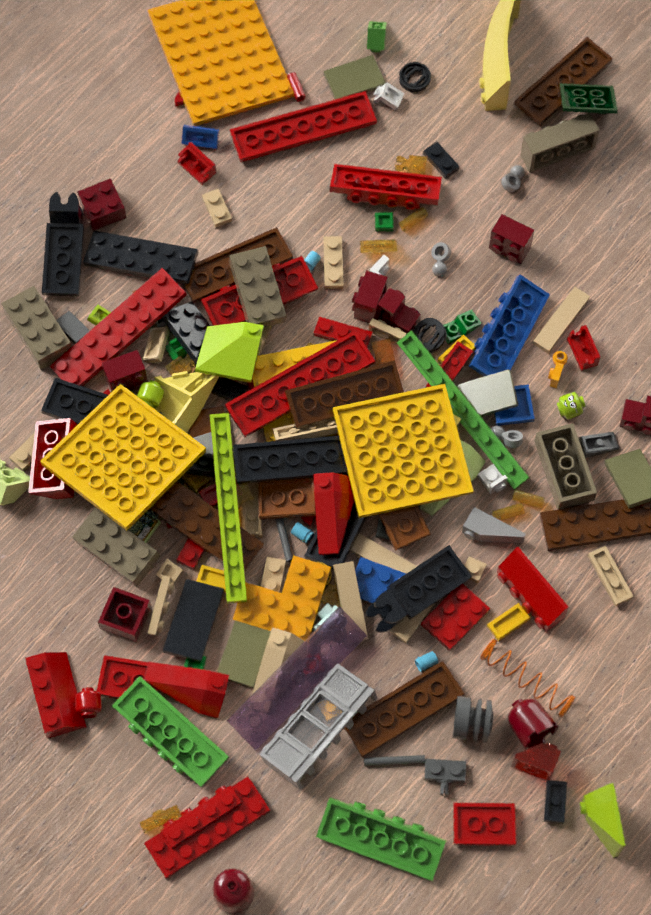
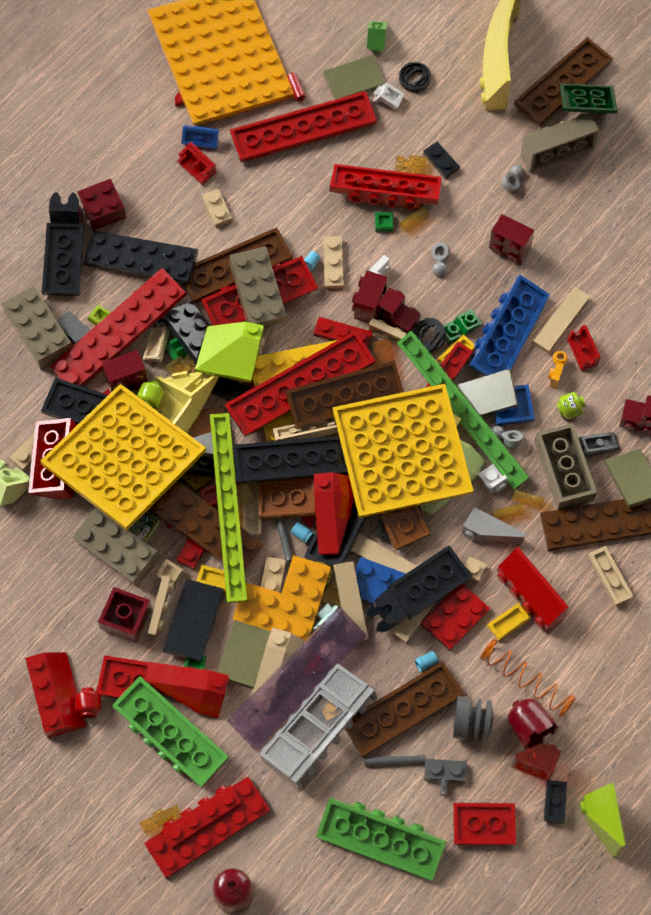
(378, 246): clear yellow plate -> none

